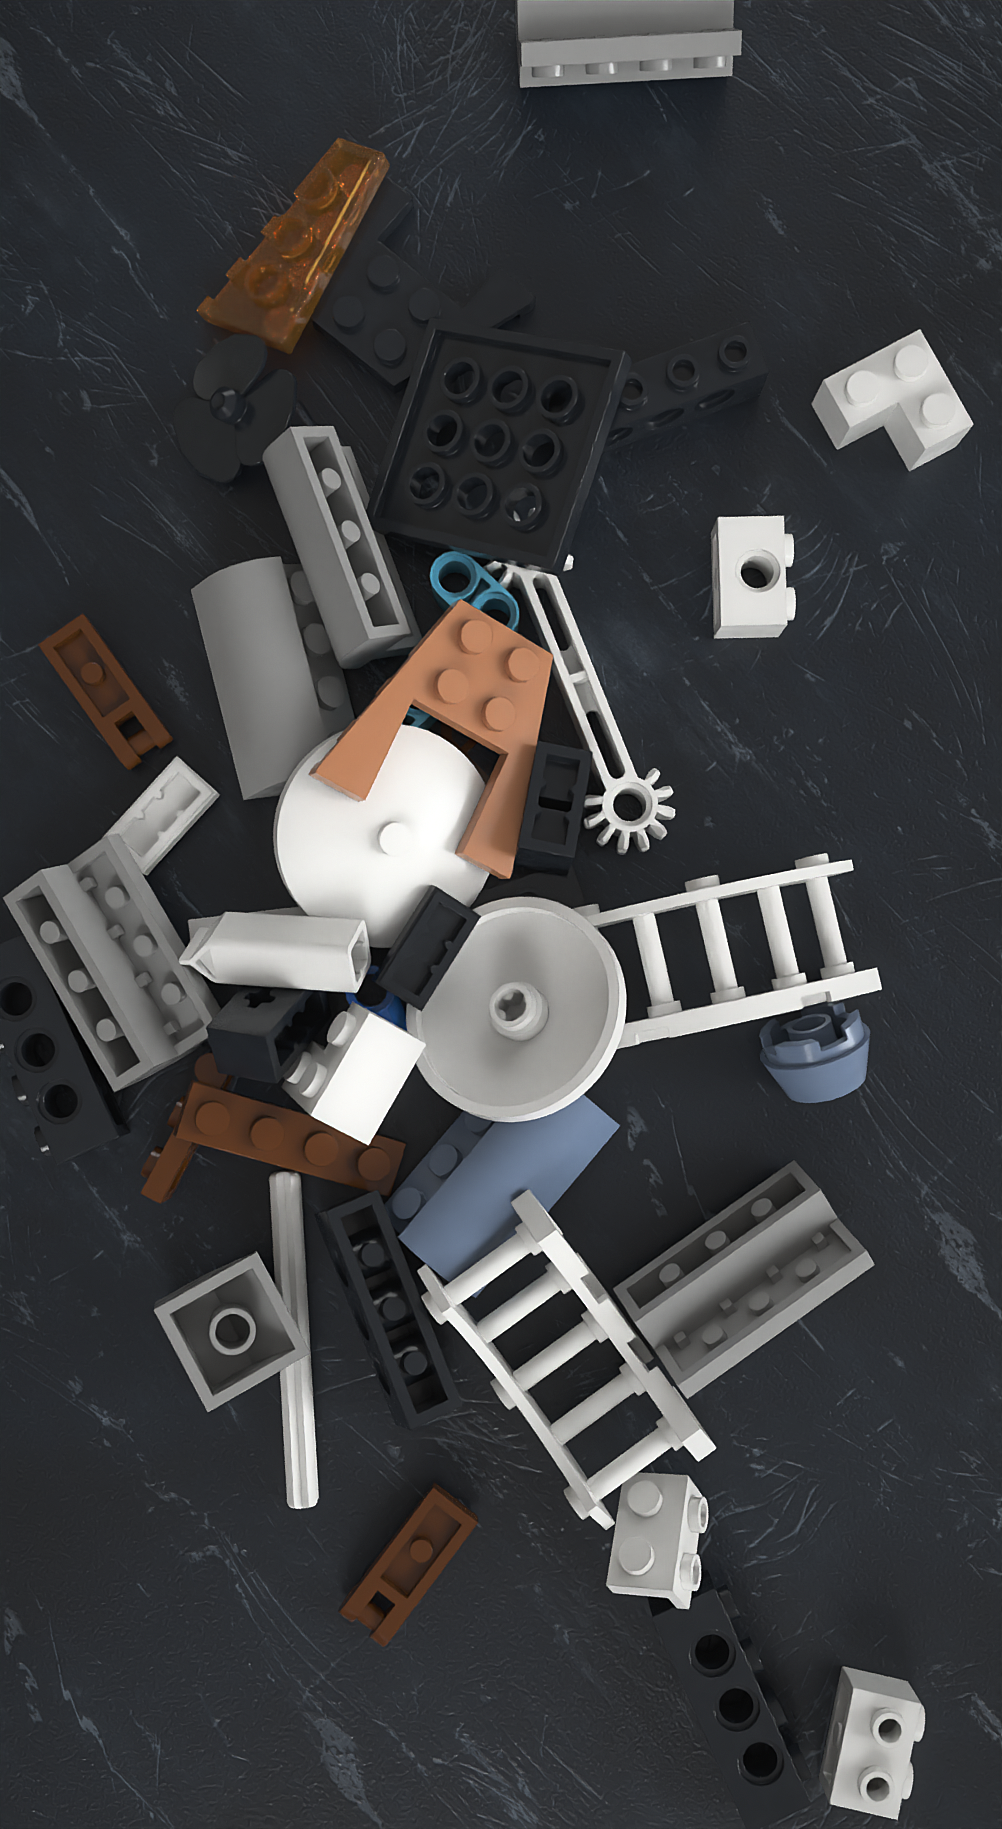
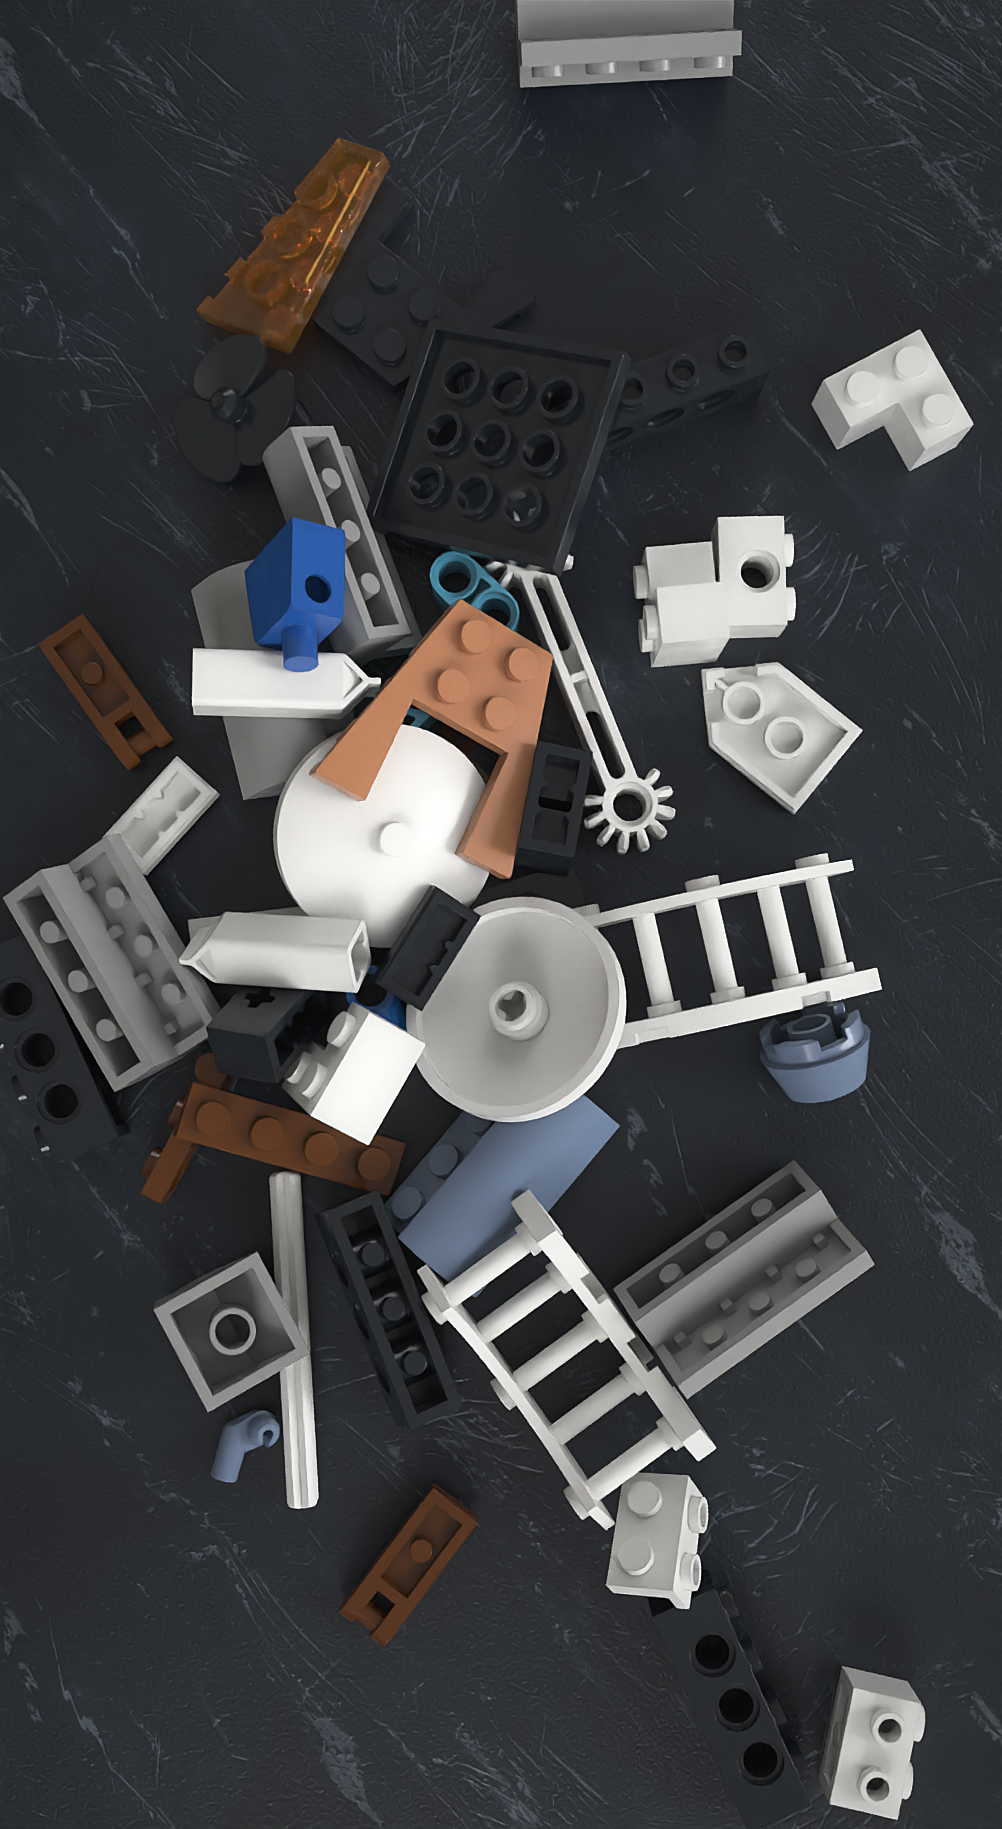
(240, 1436): none -> sand blue arm
(259, 685): none -> white piece
(297, 591): none -> blue torso
(683, 605): none -> white brick
(774, 729): none -> white tile

